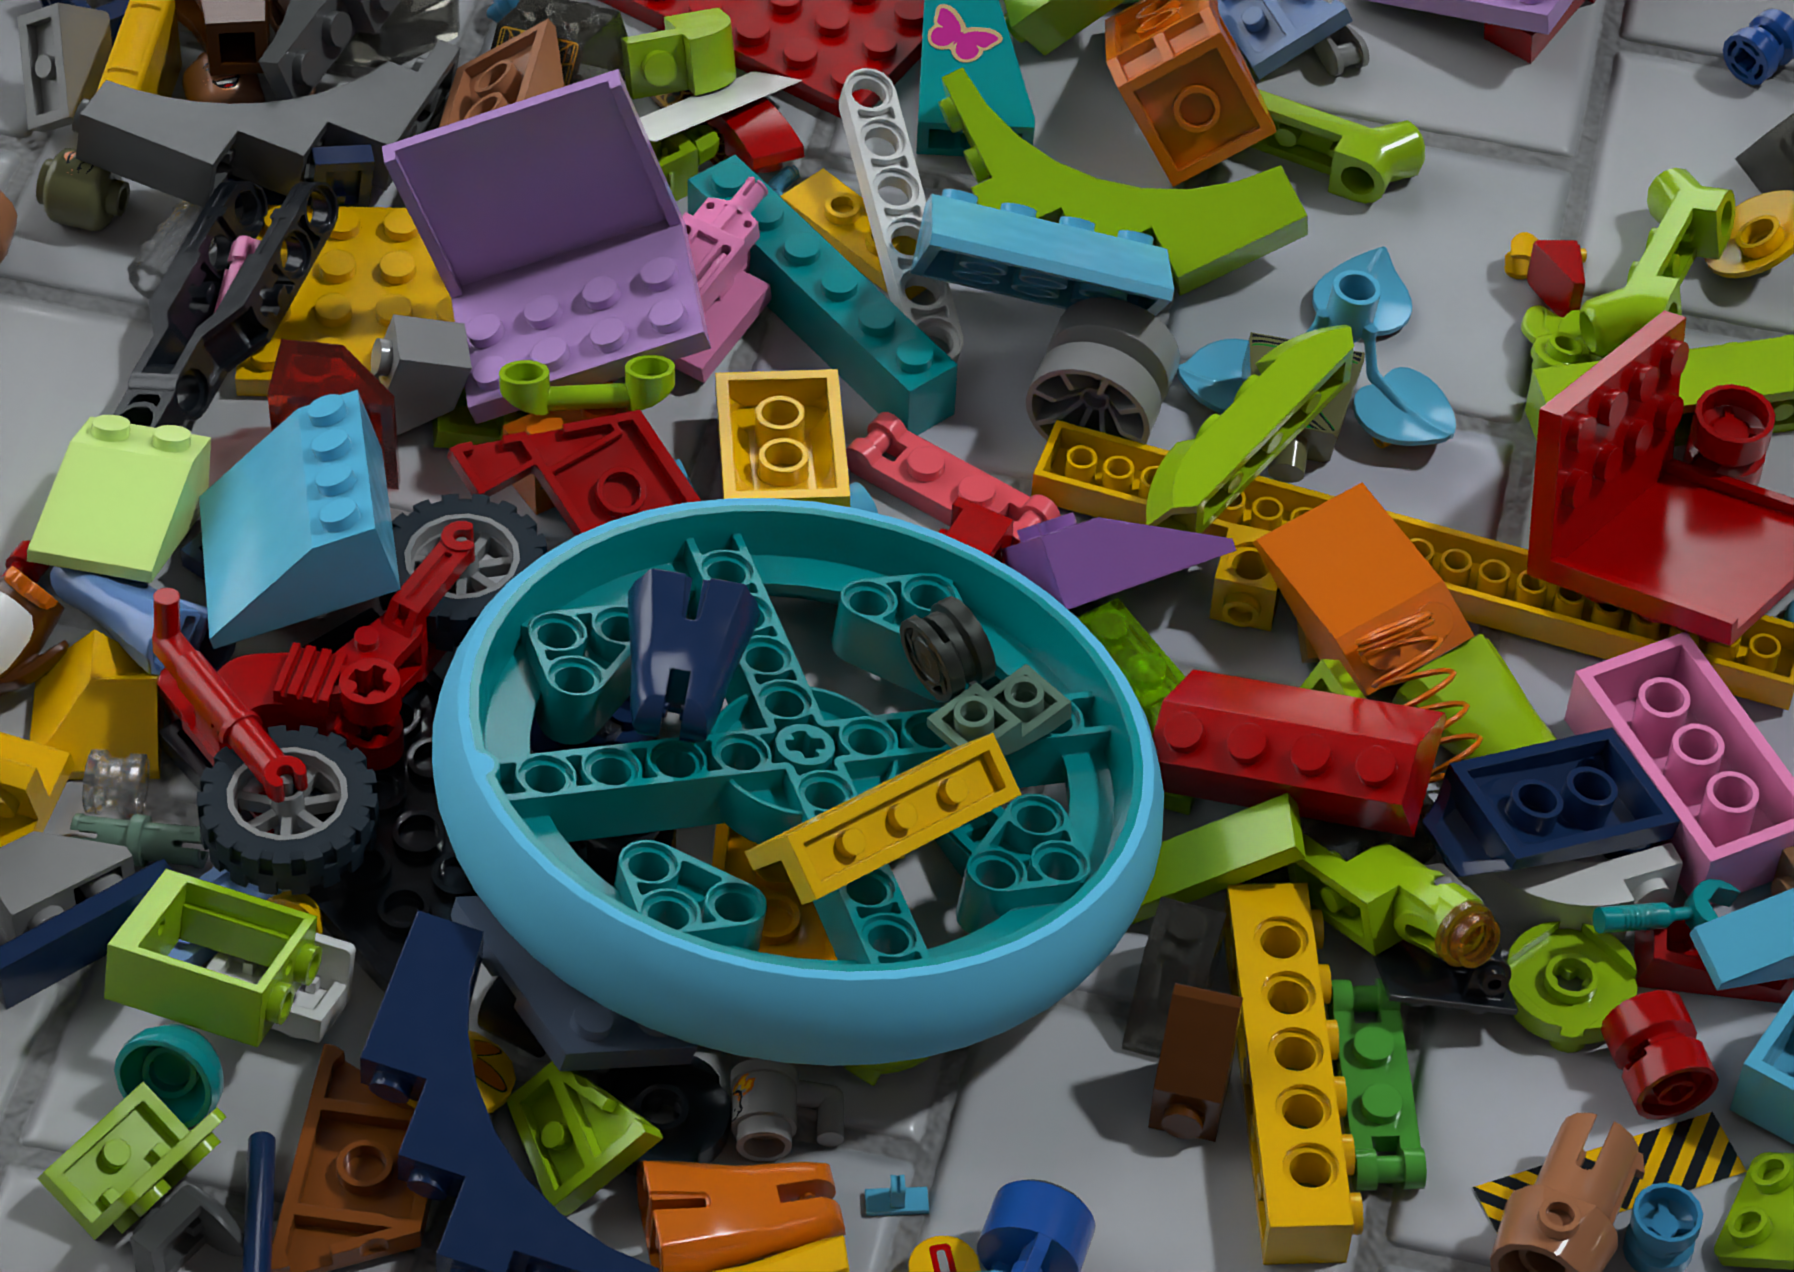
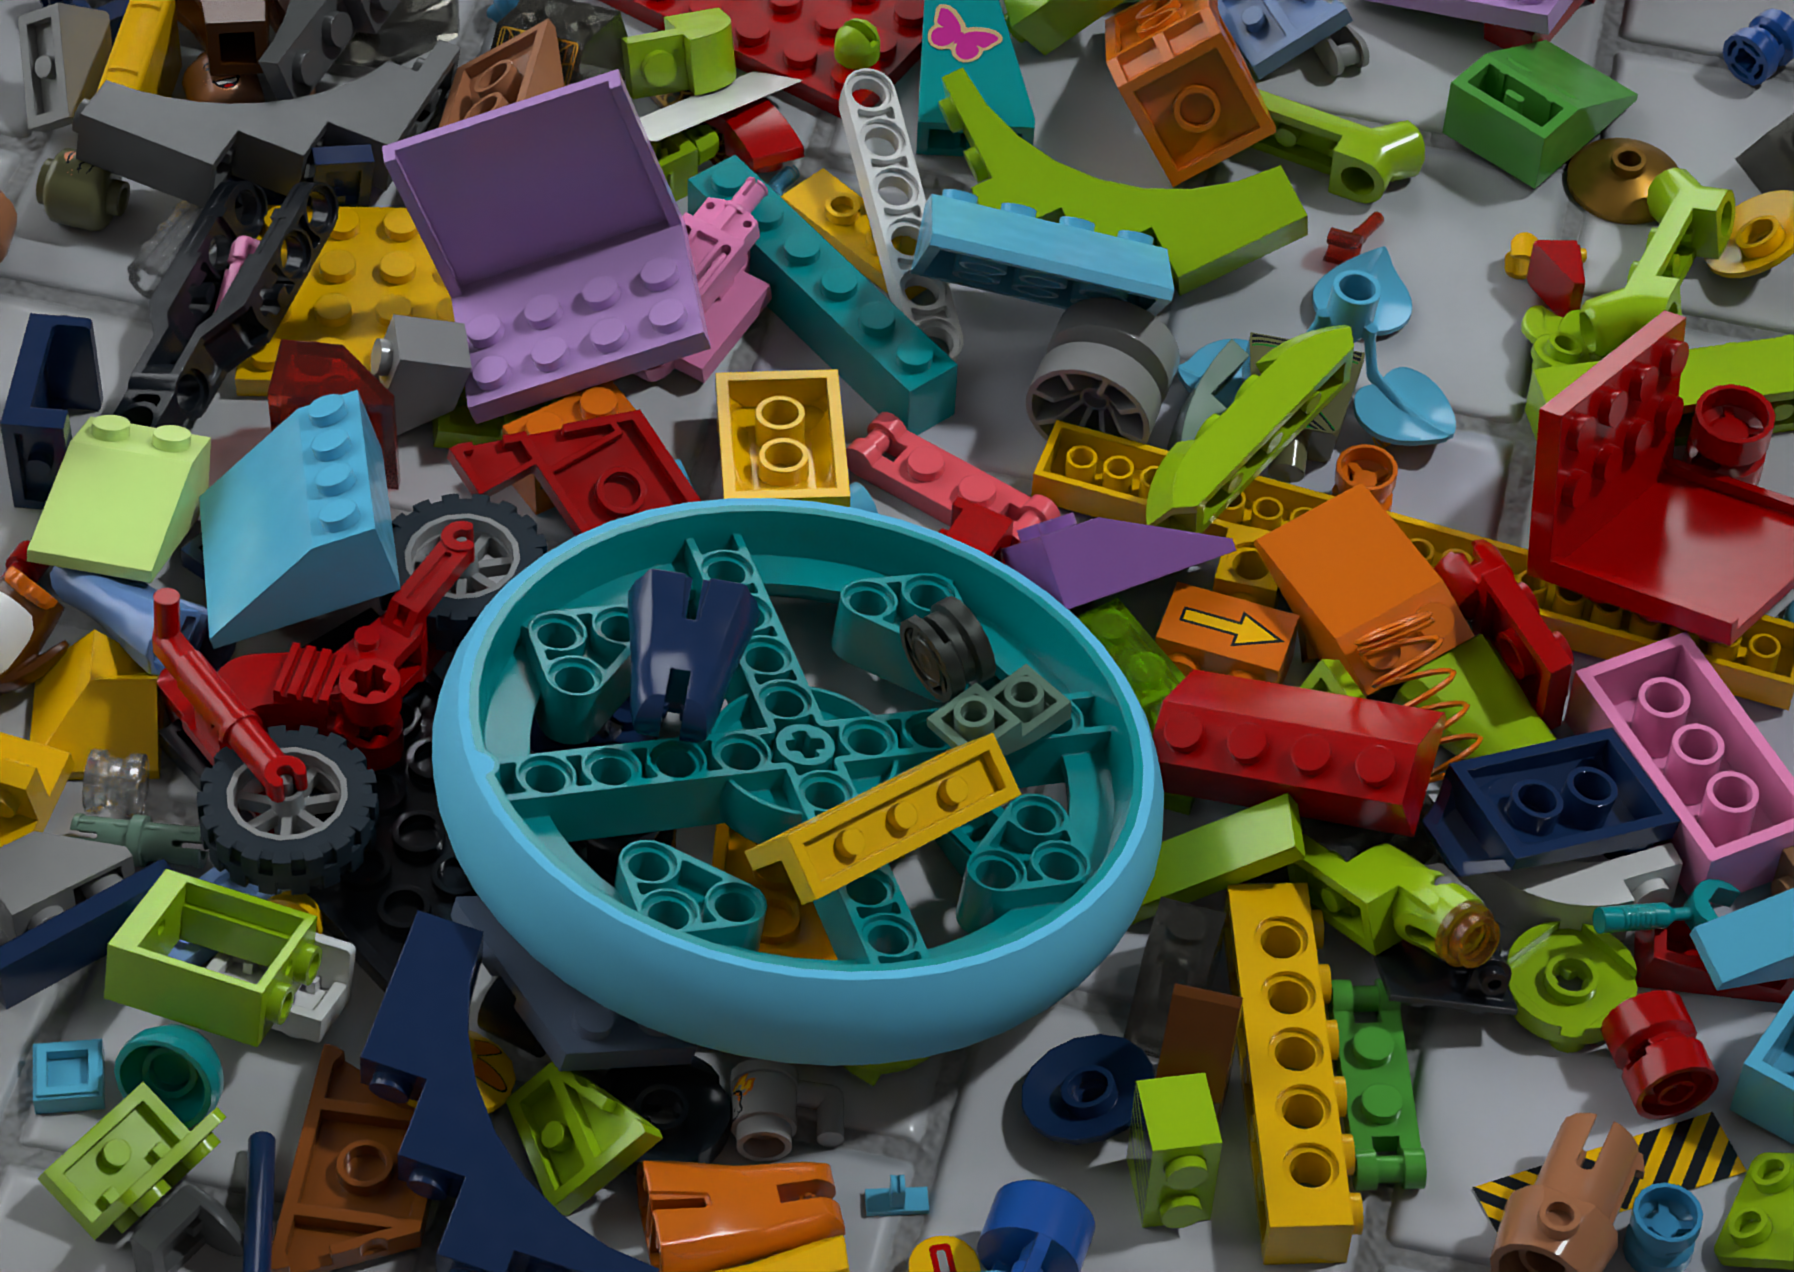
(52, 374): none -> dark blue panel
(68, 1076): none -> medium azure tile
(646, 383): lime bar -> none
(857, 44): none -> lime hinge
(1085, 1088): none -> dark blue dish
(1174, 1150): none -> lime brick
(1201, 400): none -> sand green slope
(1227, 635): none -> orange brick
(1345, 244): none -> clear red hand
(1367, 465): none -> orange wheel
(1511, 620): none -> red plate
(1531, 108): none -> bright green slope
(1614, 178): none -> pearl gold dish

